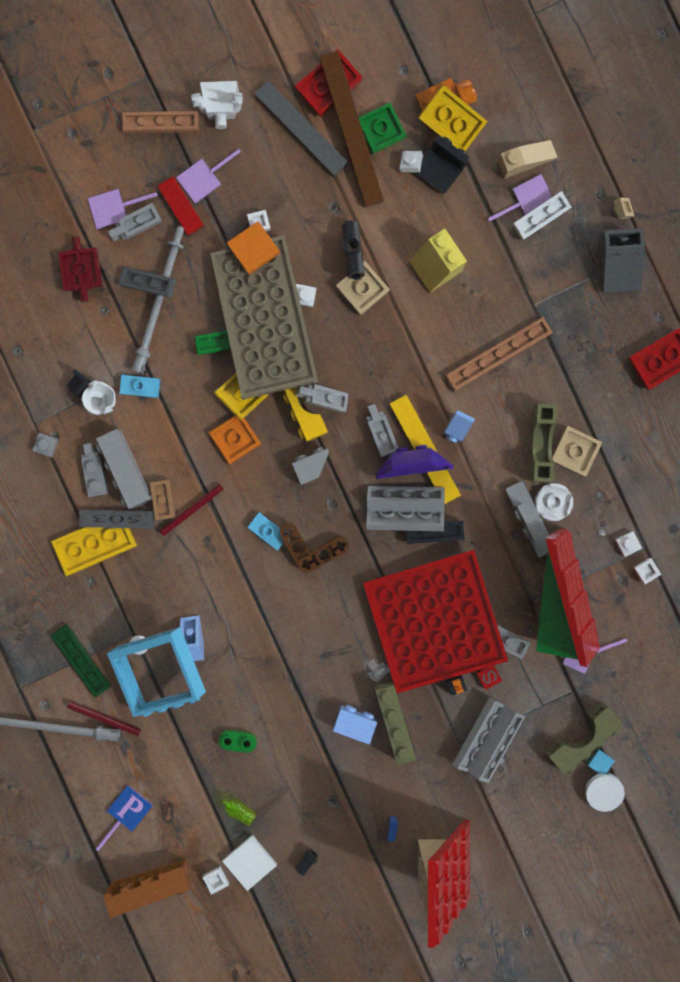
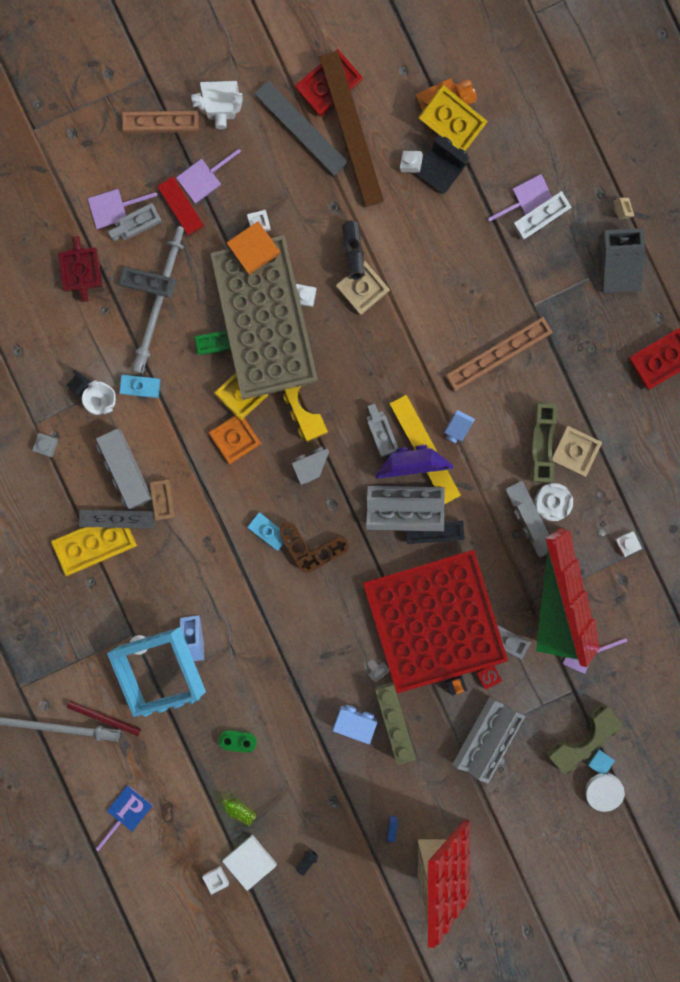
(81, 660): dark green tile -> none
(93, 471): light grey hinge -> none
(146, 888): dark orange wedge -> none
(192, 509): dark red bar -> none
(324, 397): light grey hinge -> none
(382, 128): green tile -> none
(438, 261): light yellow slope -> none
(526, 158): tan slope -> none
(647, 571): white plate -> none

